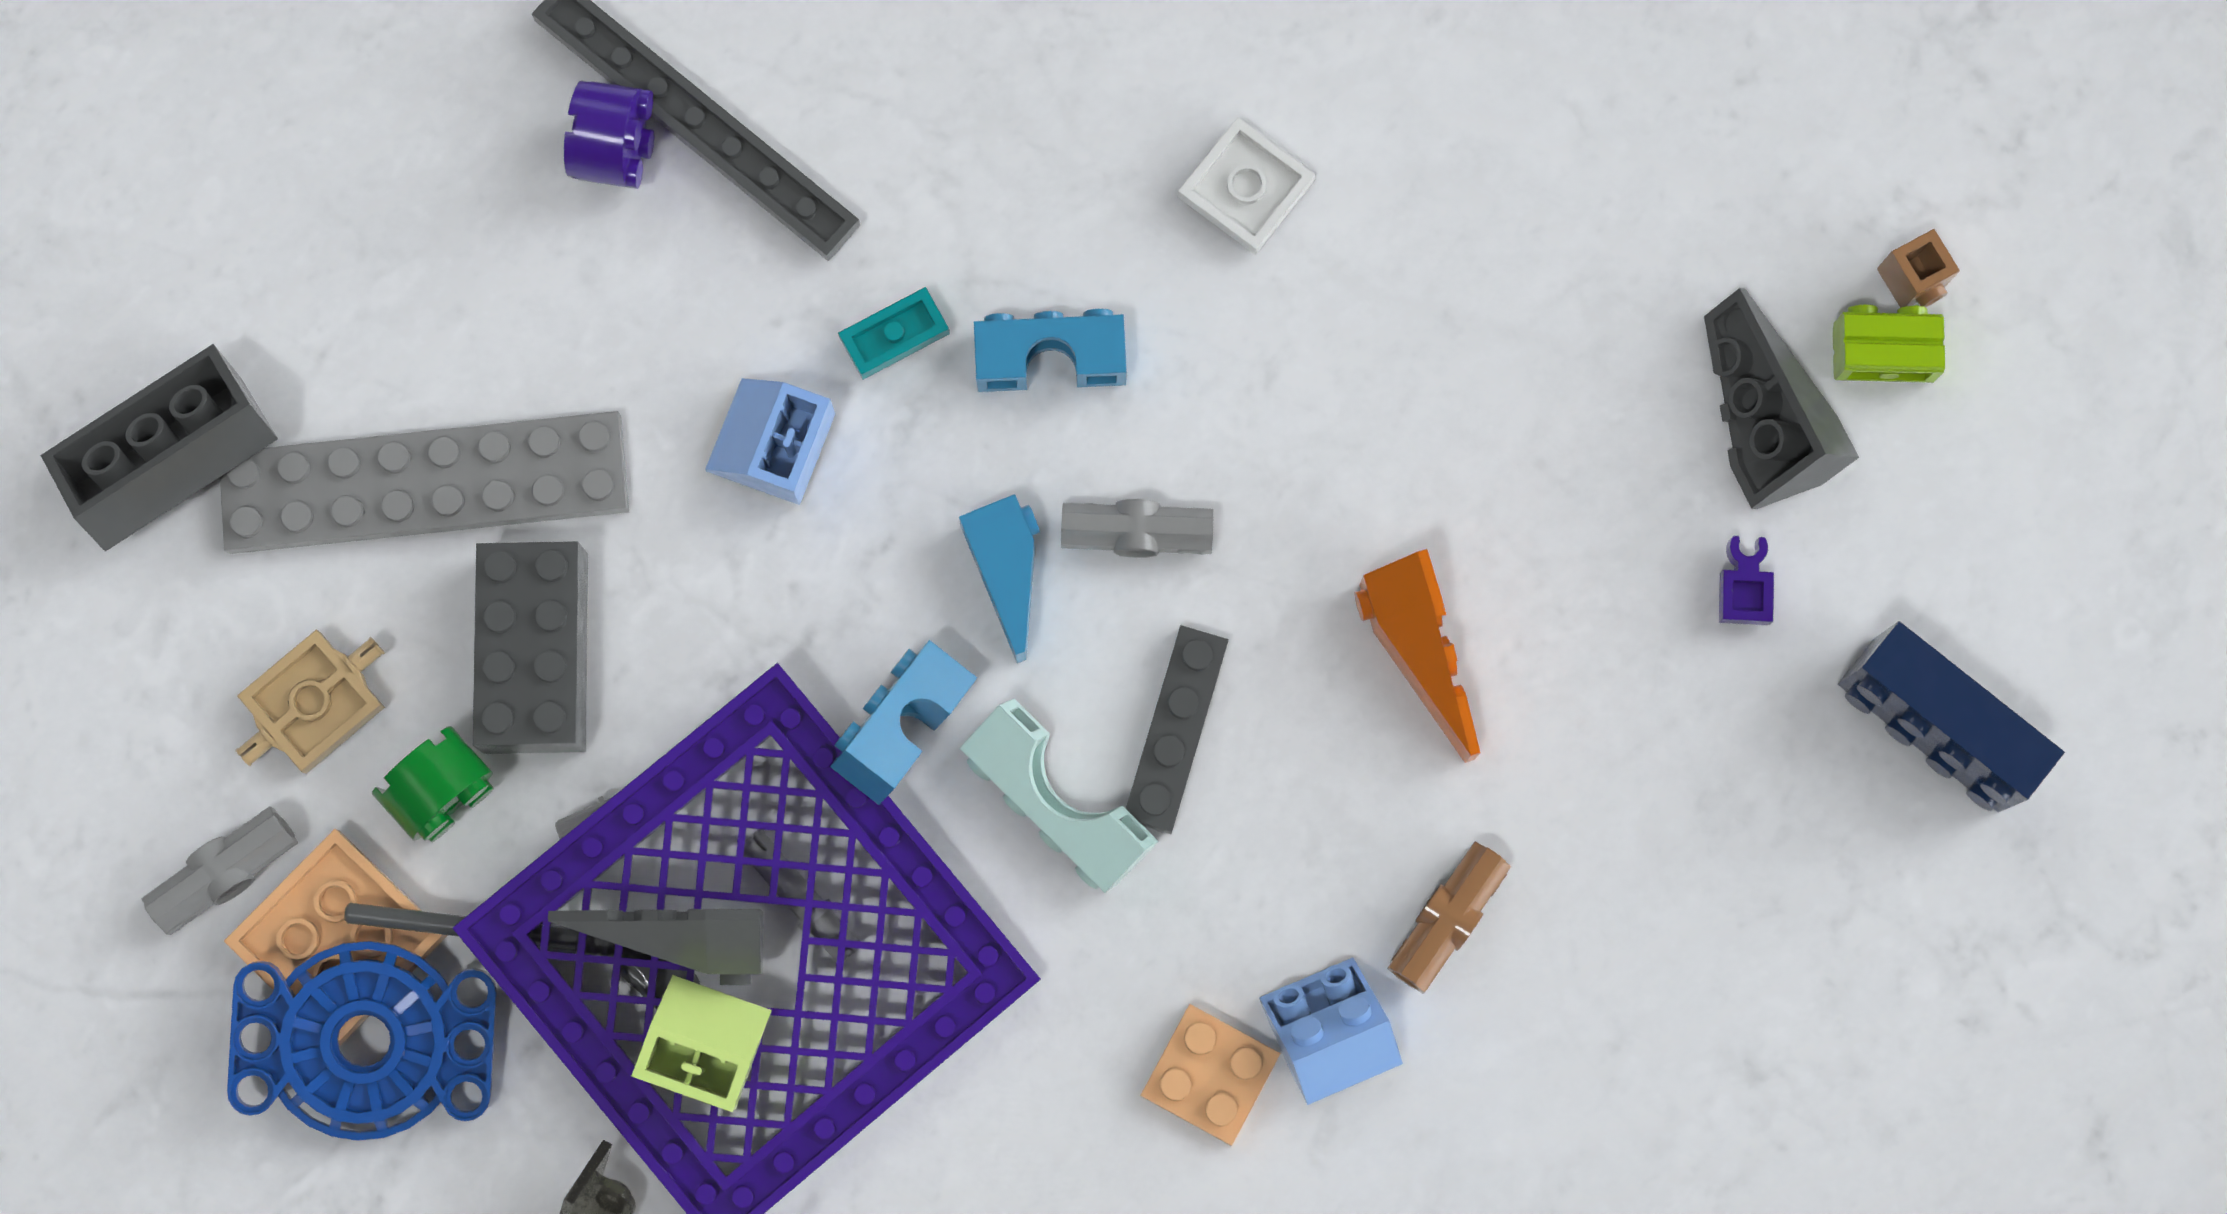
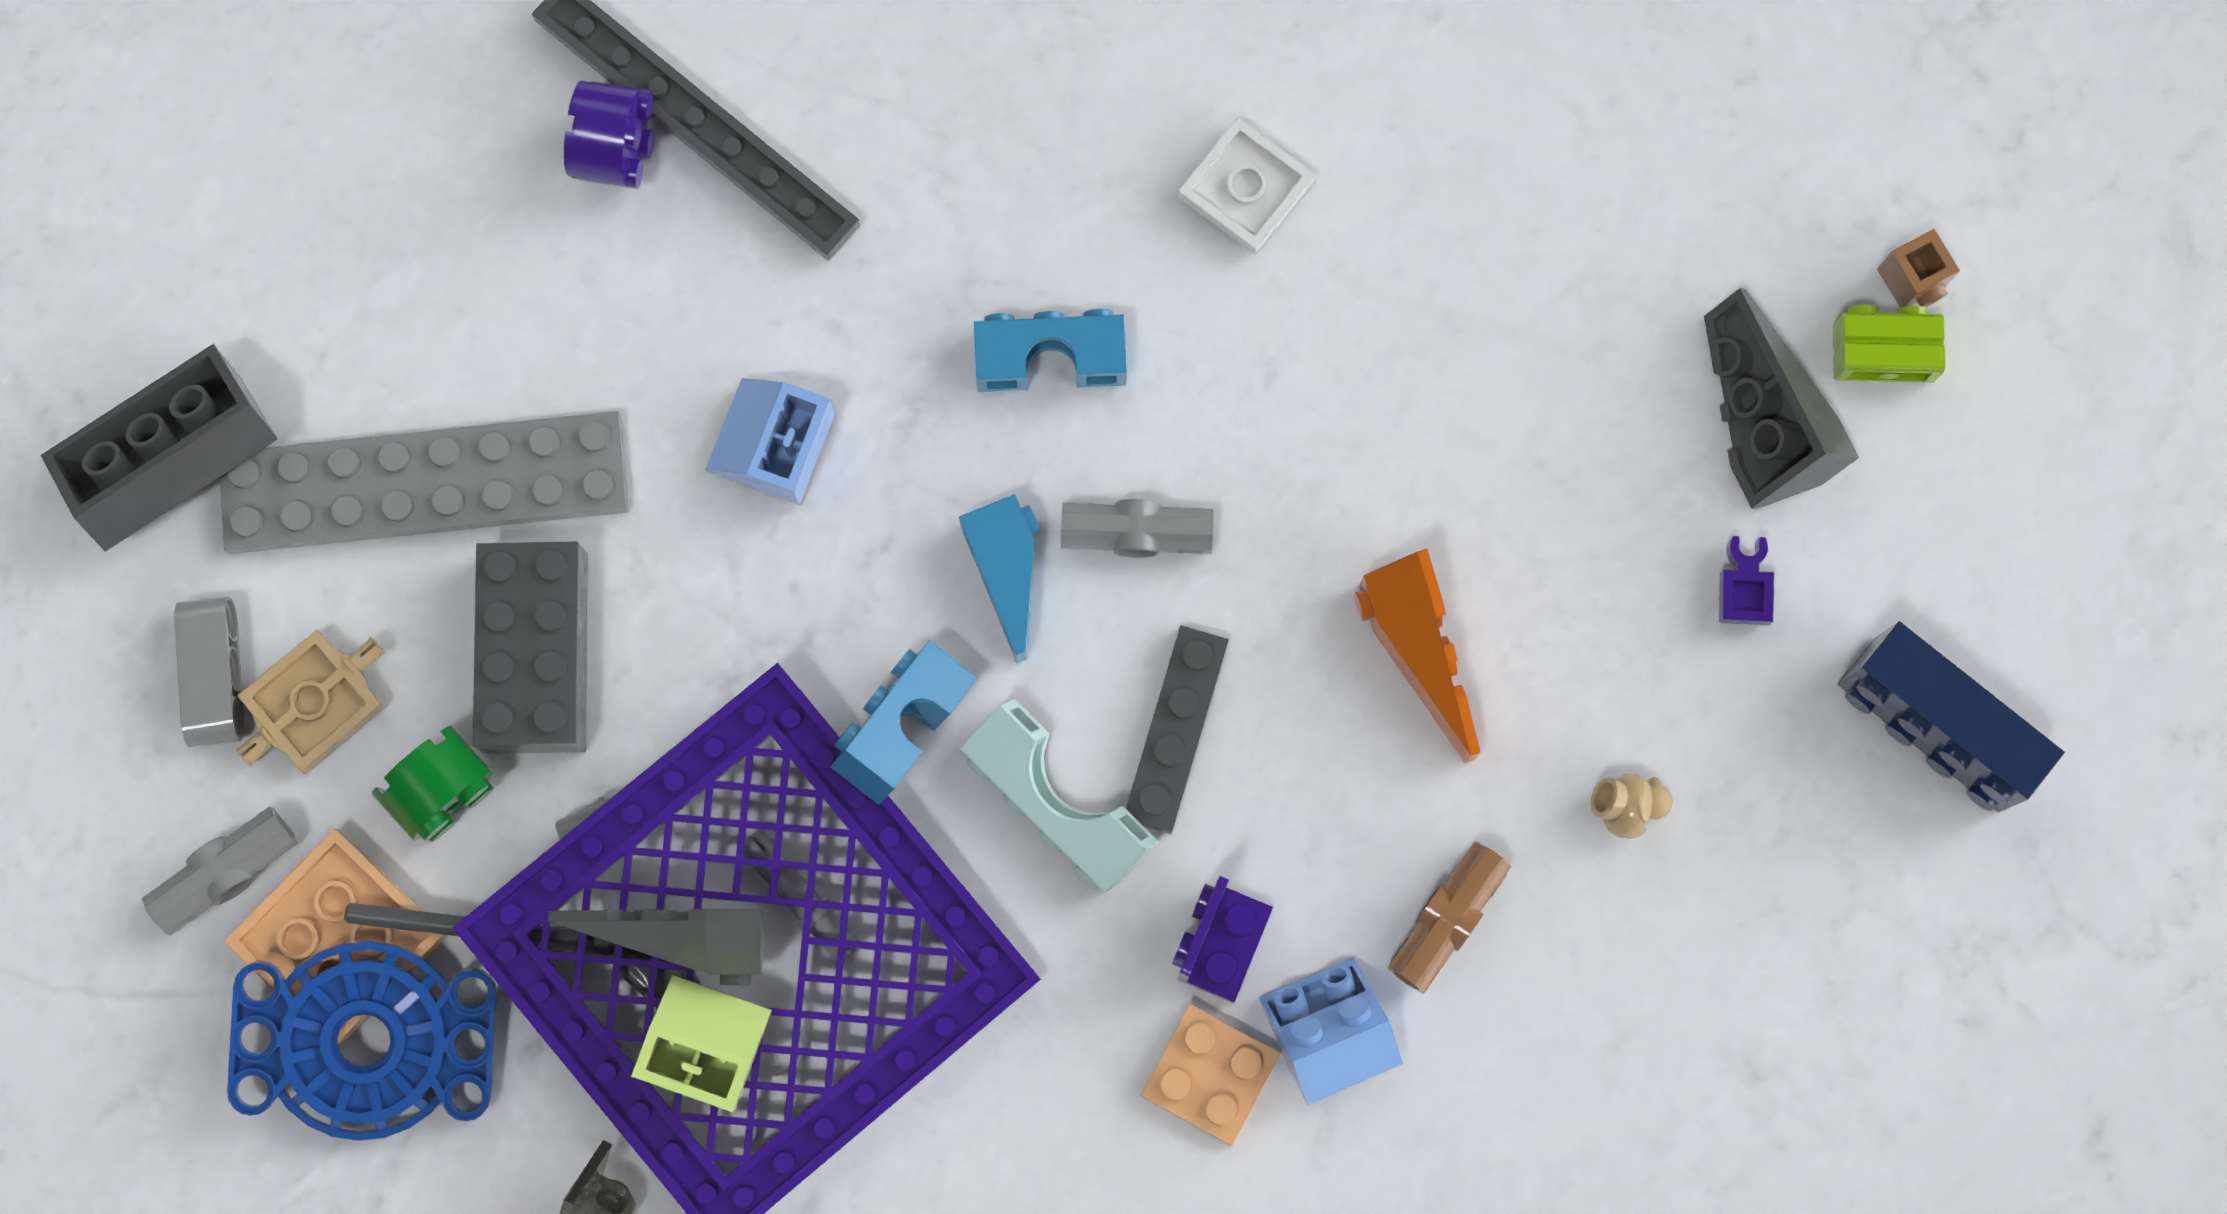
(209, 671): none -> light grey beam
(894, 333): teal plate -> none
(1224, 941): none -> dark purple bracket
(1629, 803): none -> tan animal

